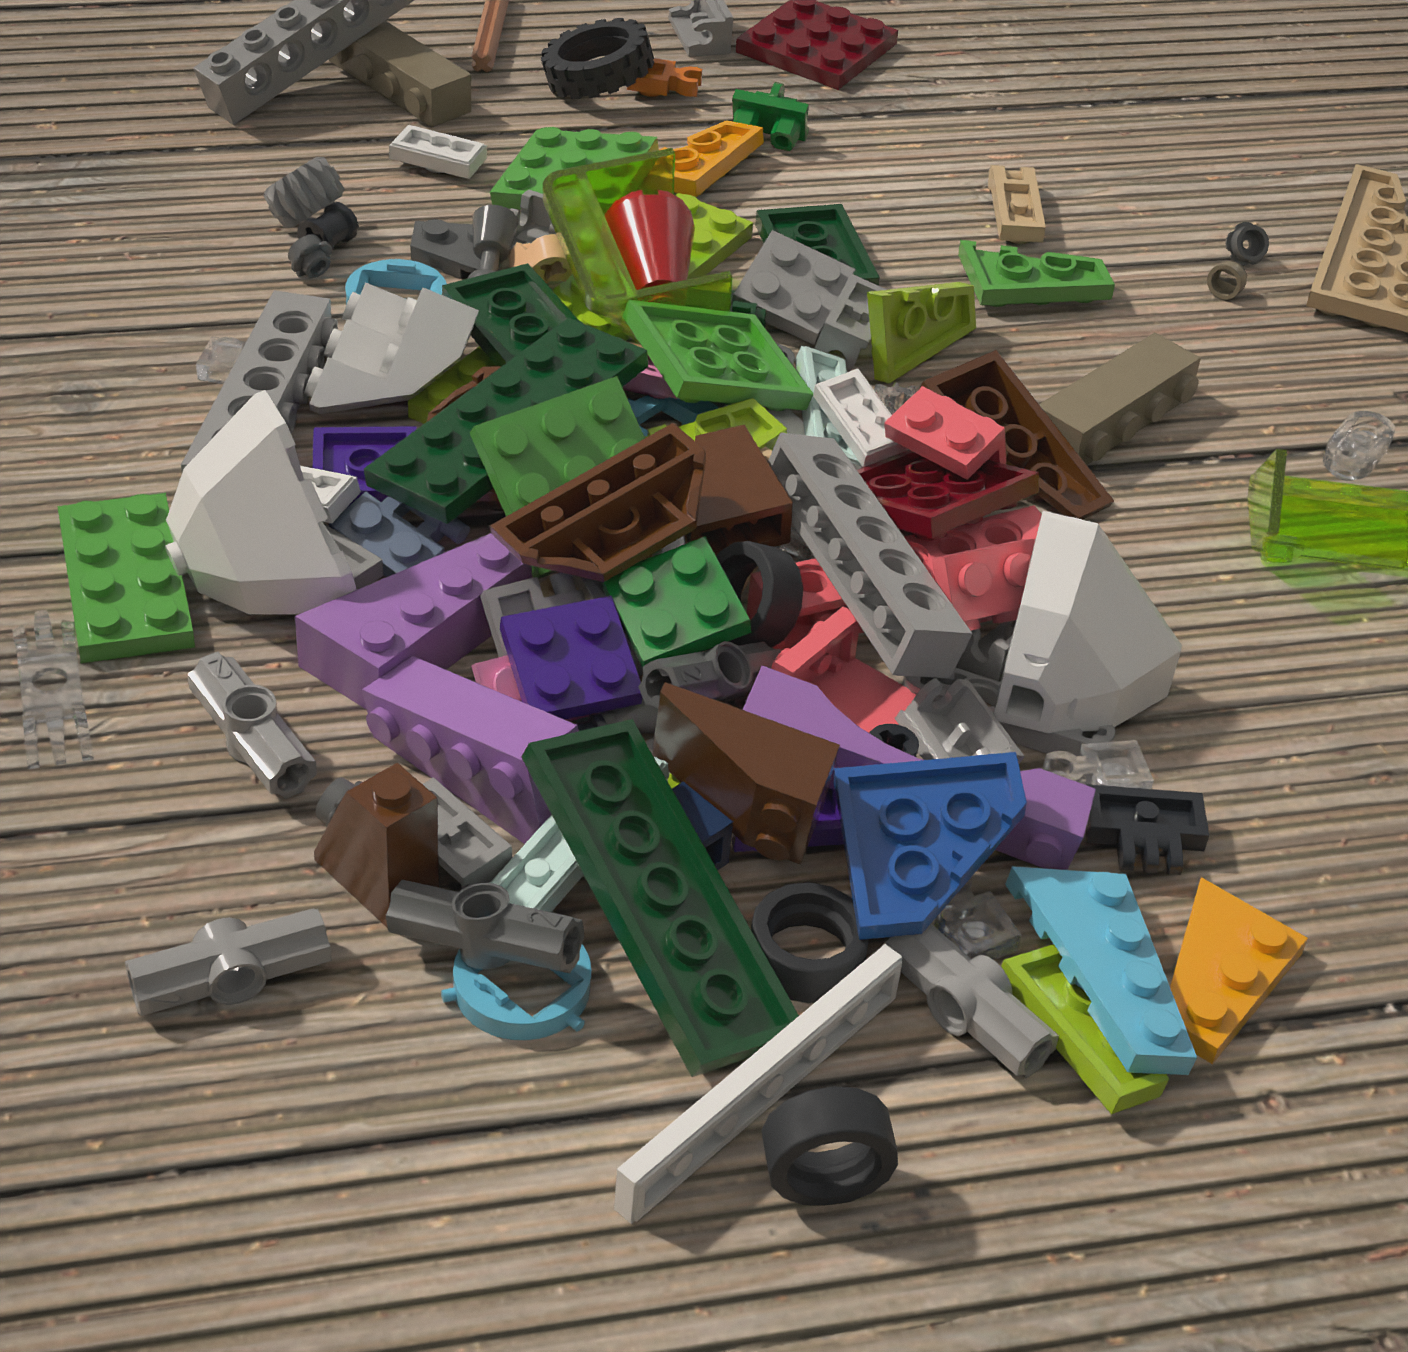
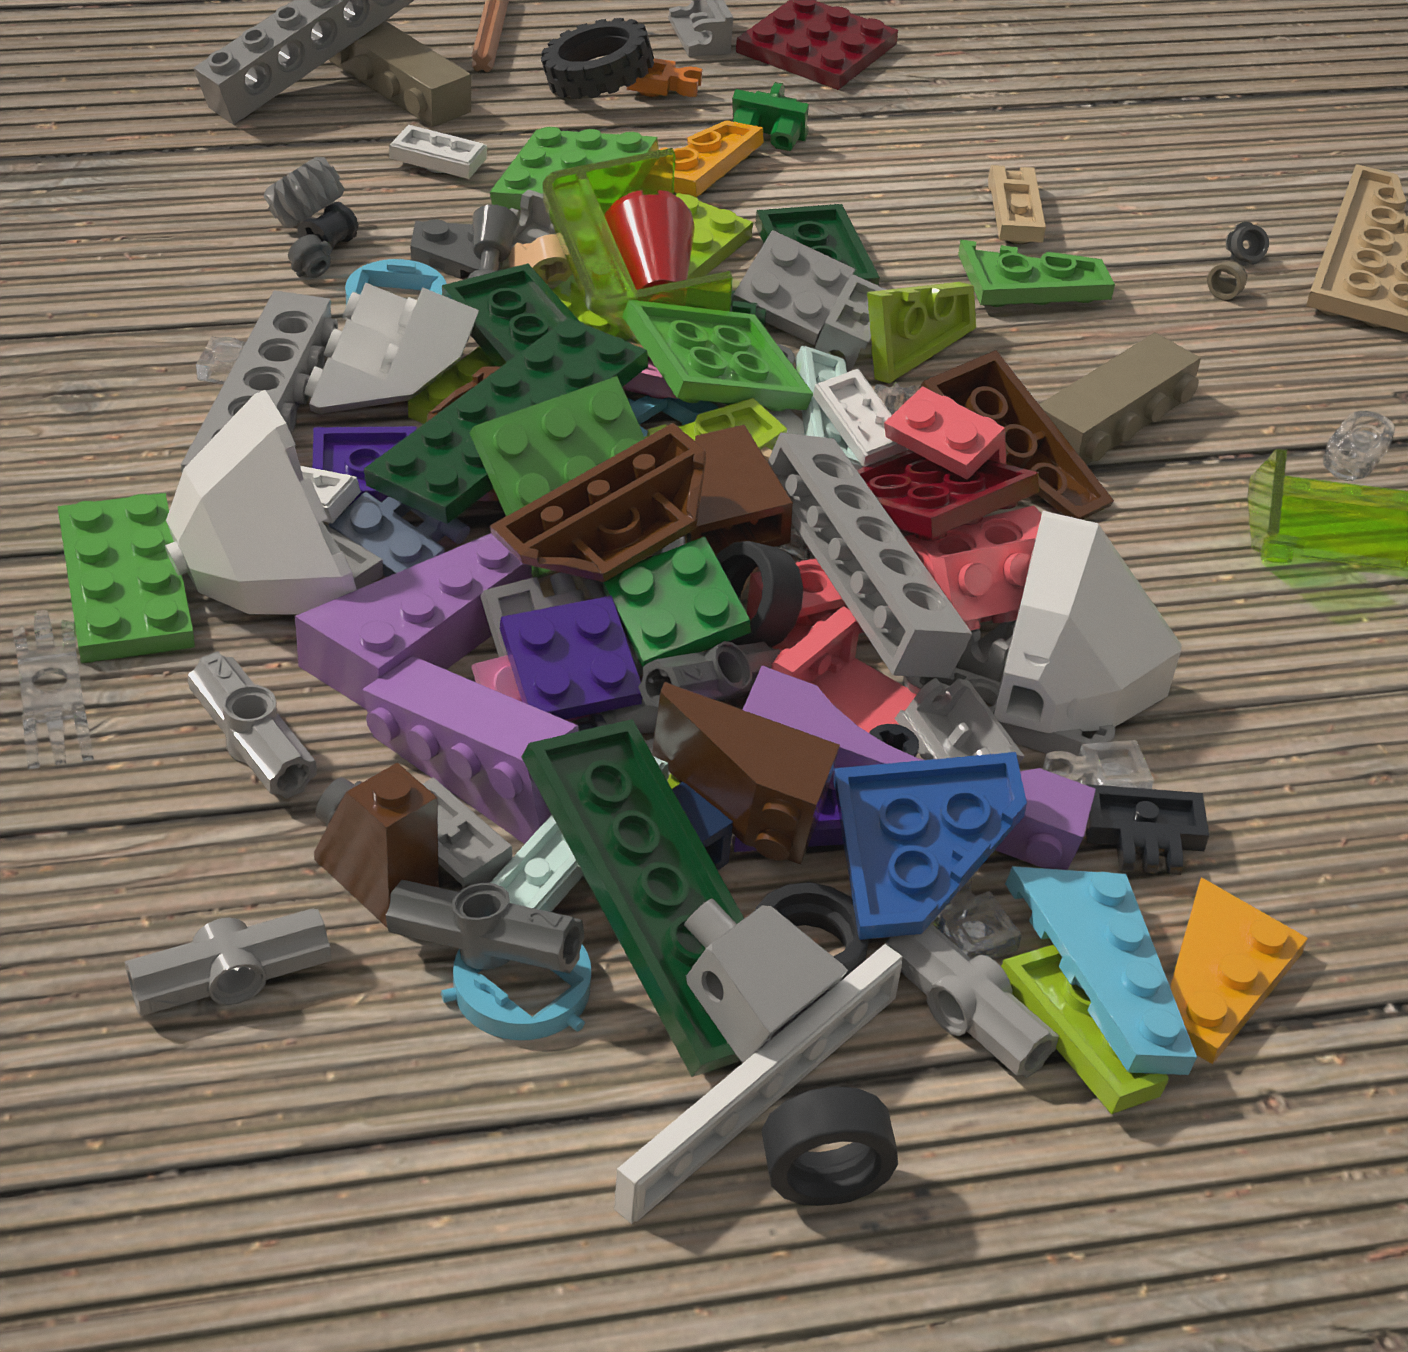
(756, 974): none -> light grey torso

